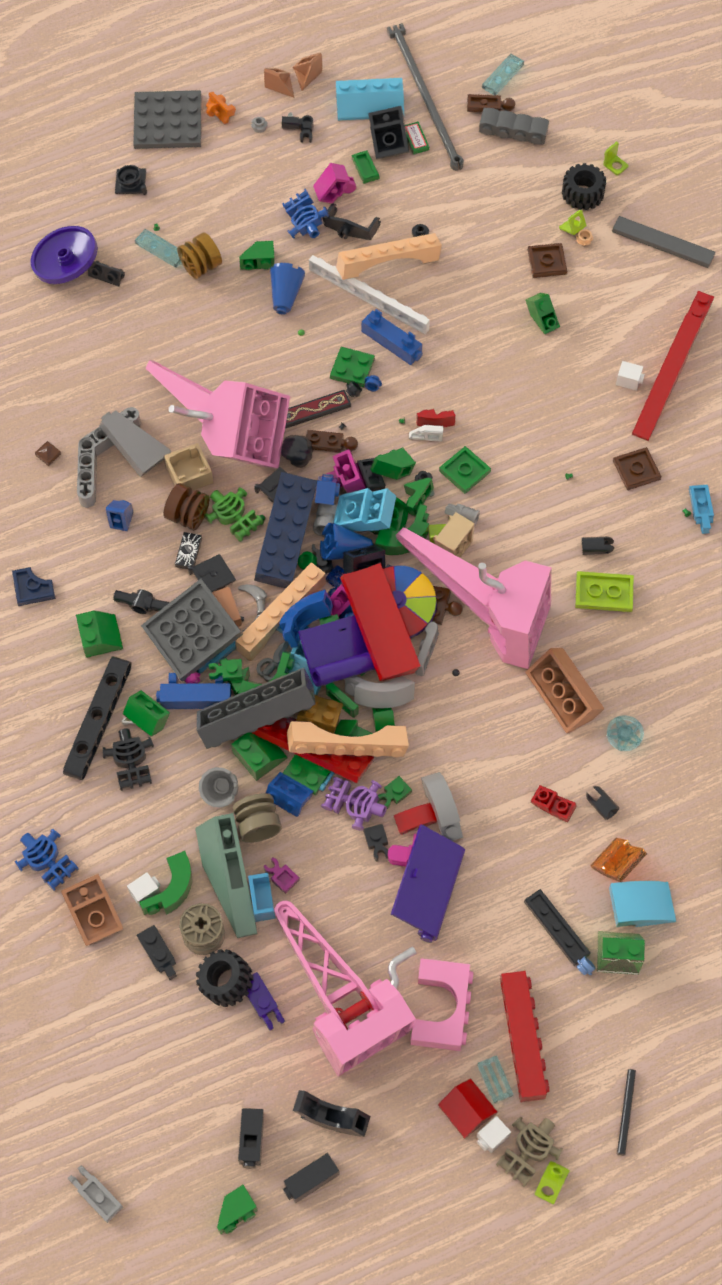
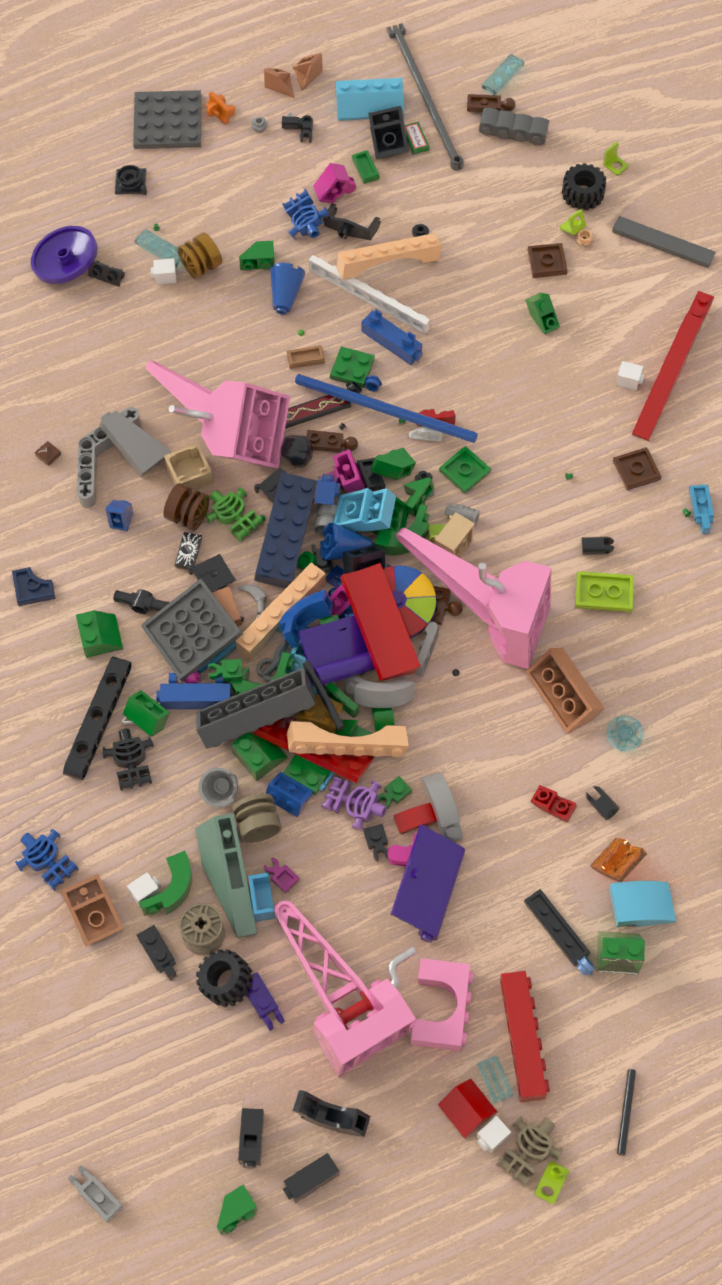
(164, 271): none -> white brick
(305, 356): none -> medium nougat tile
(323, 695): none -> black bar
(386, 408): none -> blue axle

